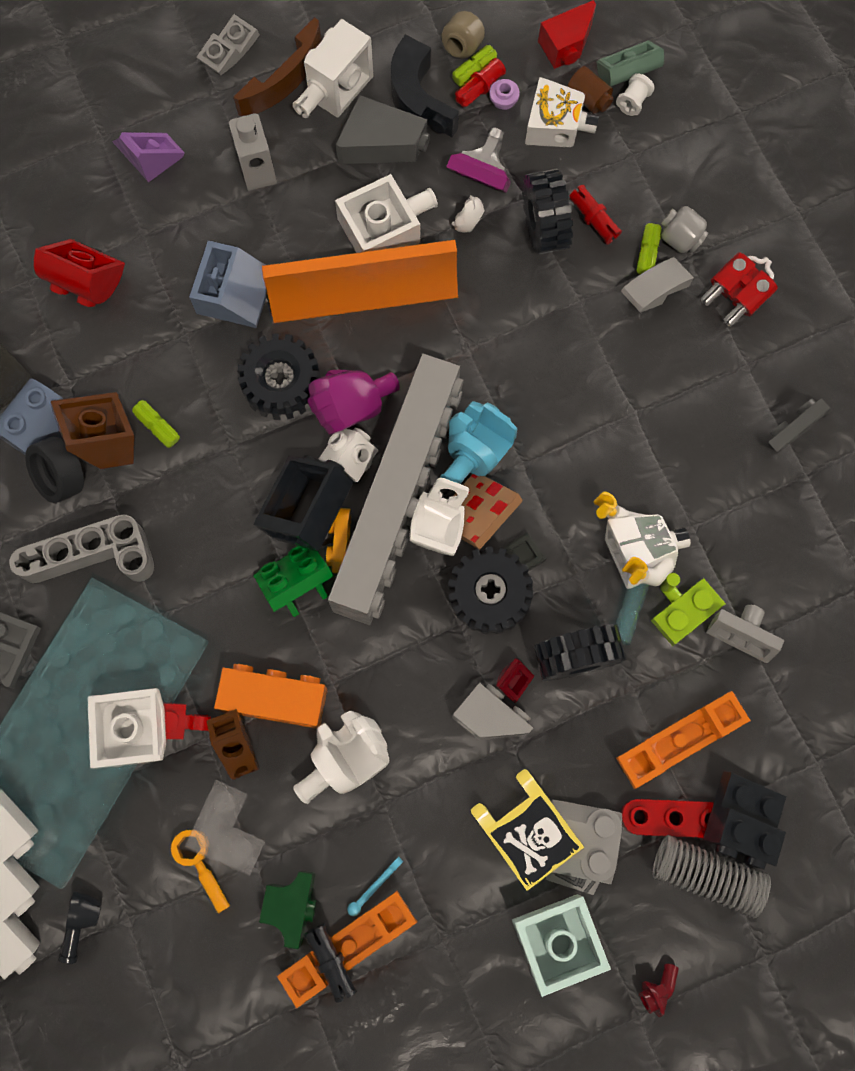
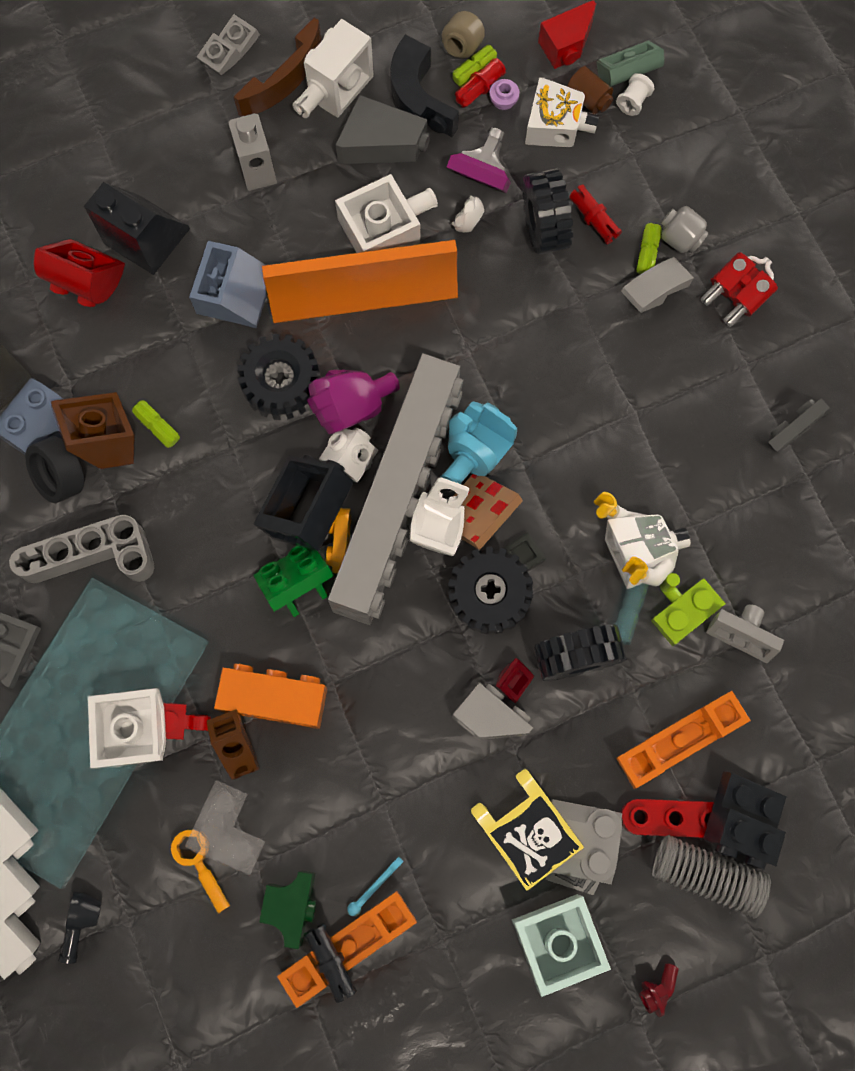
(134, 226): none -> black slope
(149, 152): medium lavender slope -> none
(345, 757): white piece -> none

